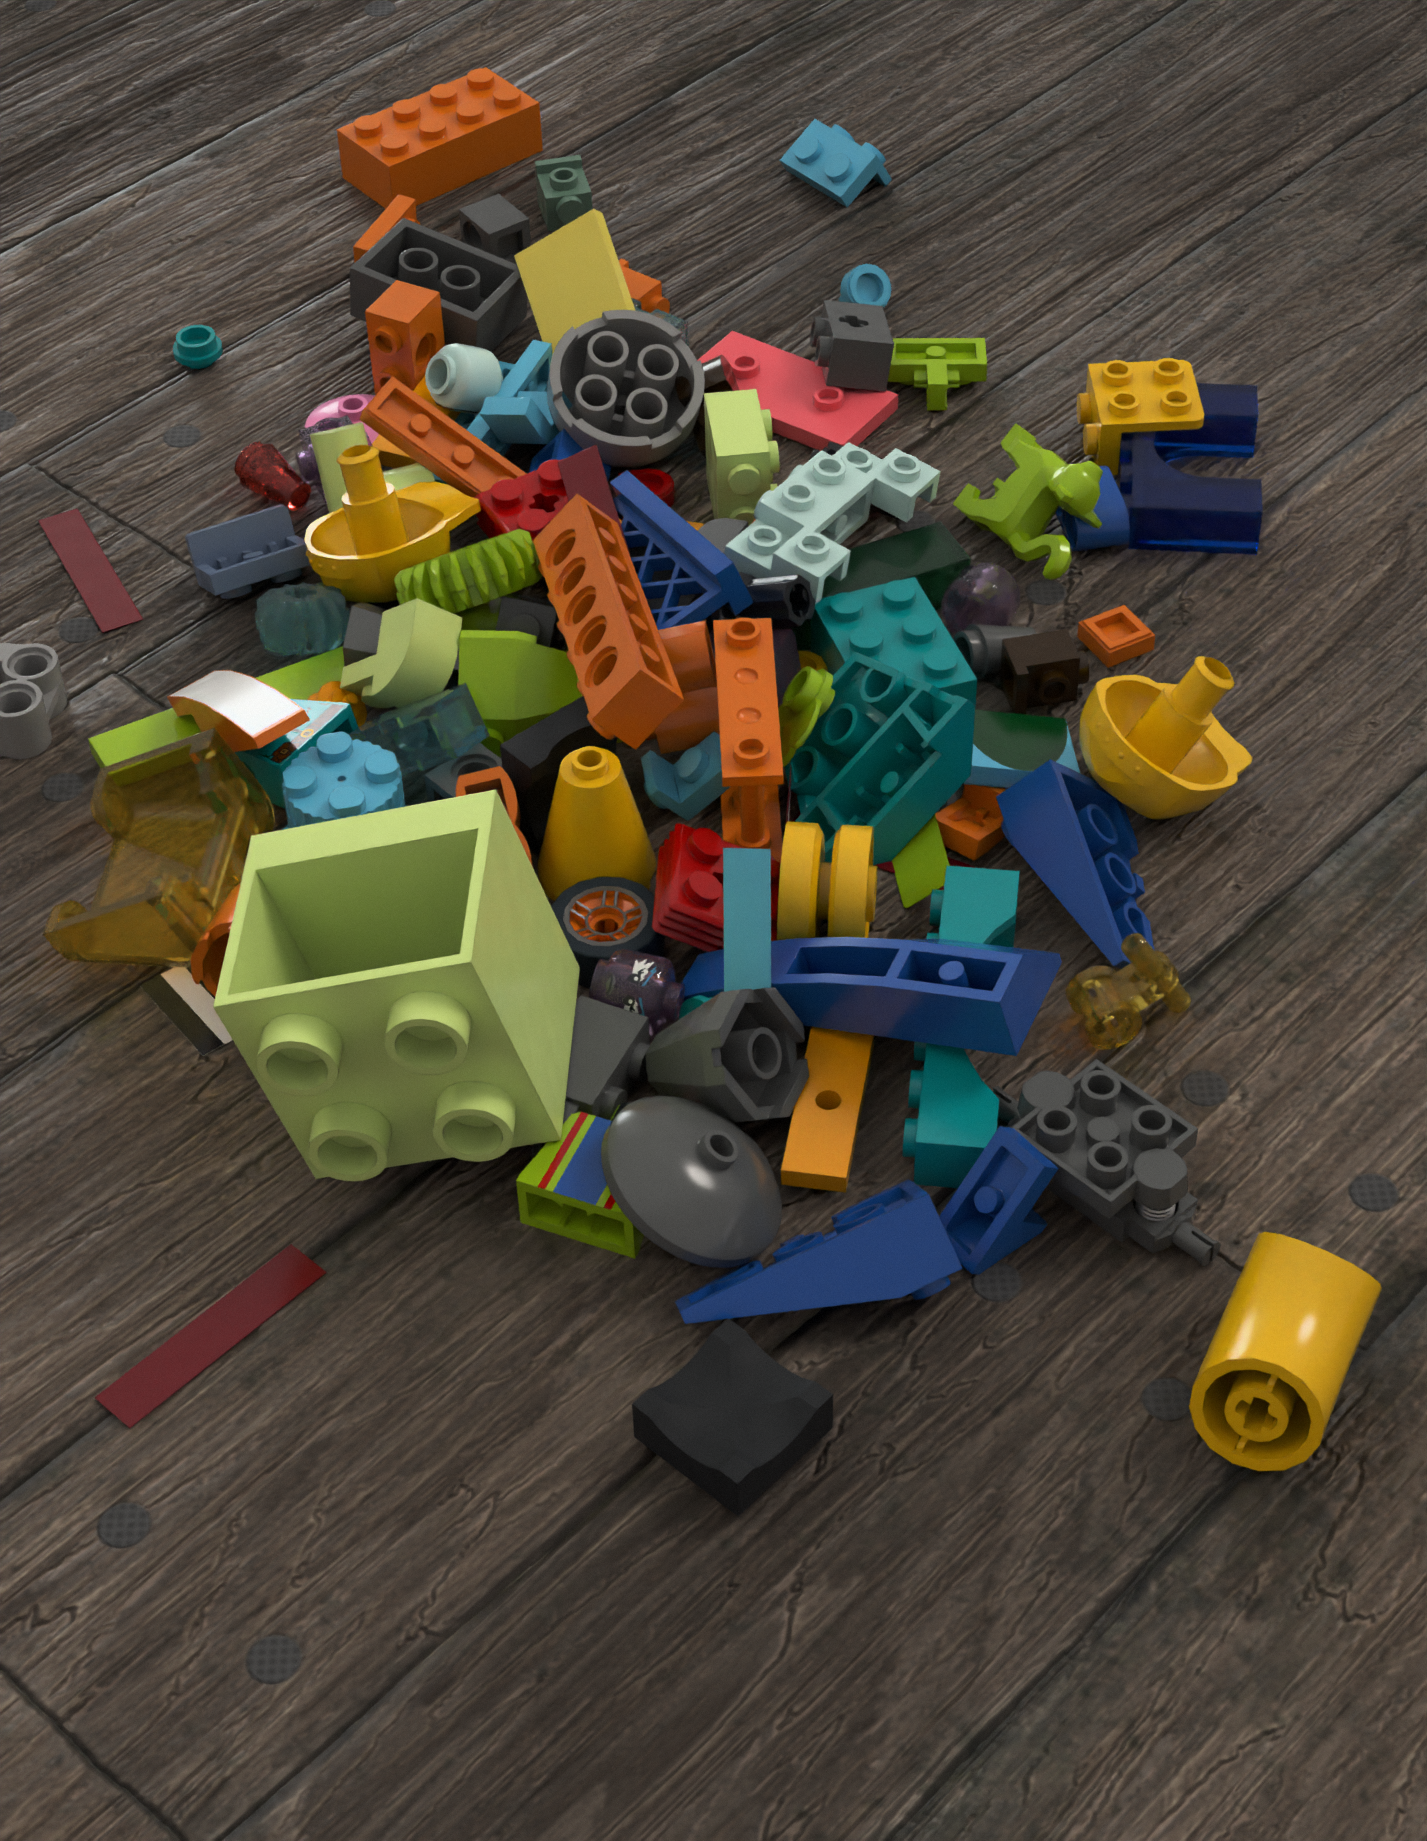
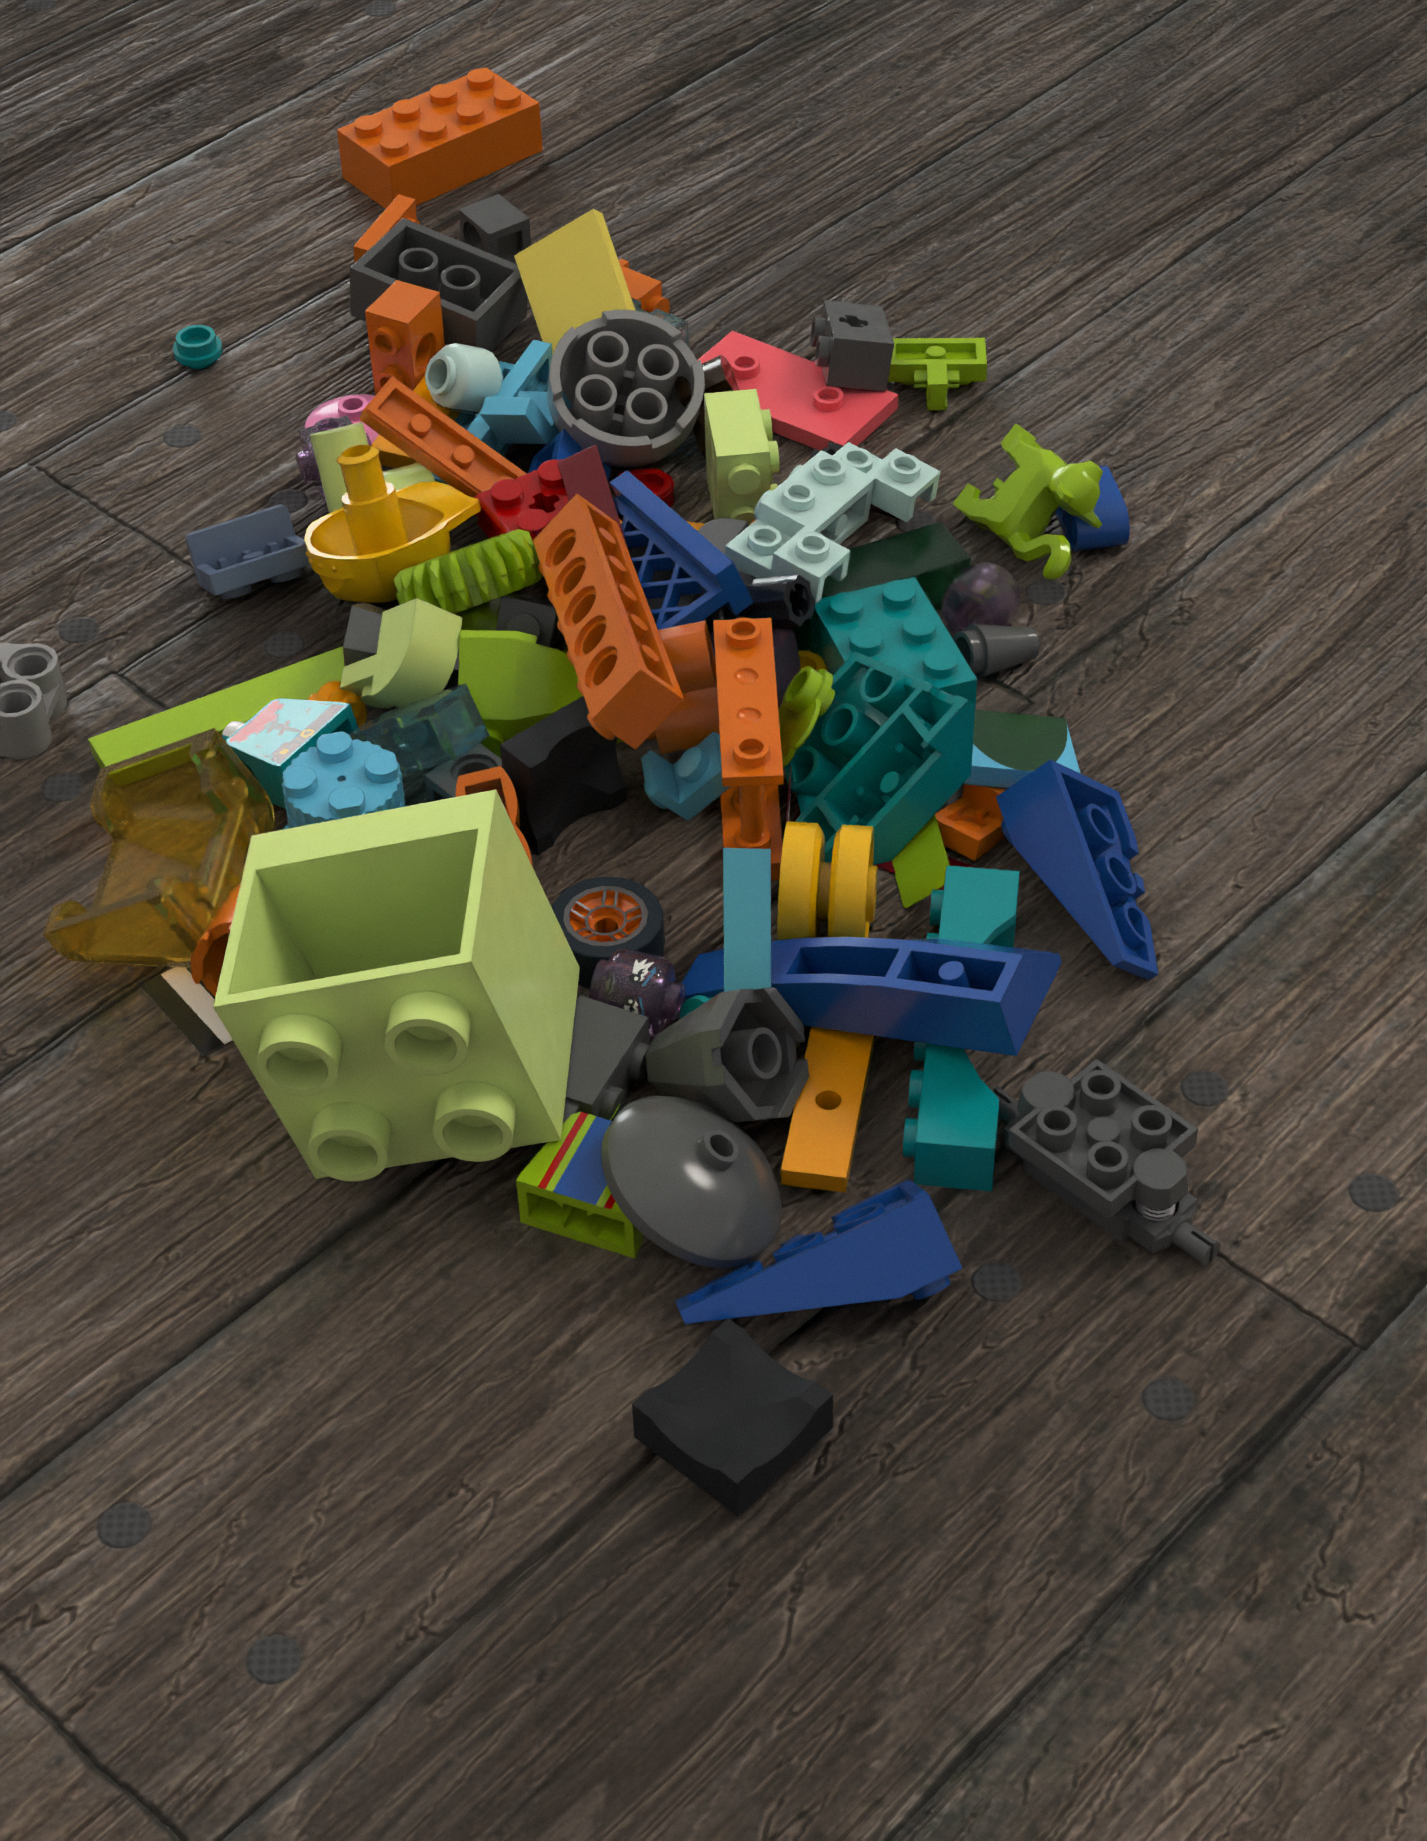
(90, 570): dark red sticker -> none
(209, 1336): dark red sticker -> none
(239, 708): slope -> none
(270, 475): clear red cone -> none
(302, 619): clear light blue gear -> none
(562, 190): sand green brick -> none
(593, 826): yellow cone -> none
(691, 888): red brick -> none
(834, 162): medium azure bracket -> none
(866, 285): medium azure tile -> none
(995, 1201): blue slope -> none
(1041, 670): dark brown brick -> none
(1116, 636): orange tile -> none
(1125, 993): clear yellow piece -> none
(1135, 399): yellow bracket -> none
(1160, 741): yellow piece -> none
(1191, 511): clear blue arch -> none
(1281, 1353): yellow brick -> none

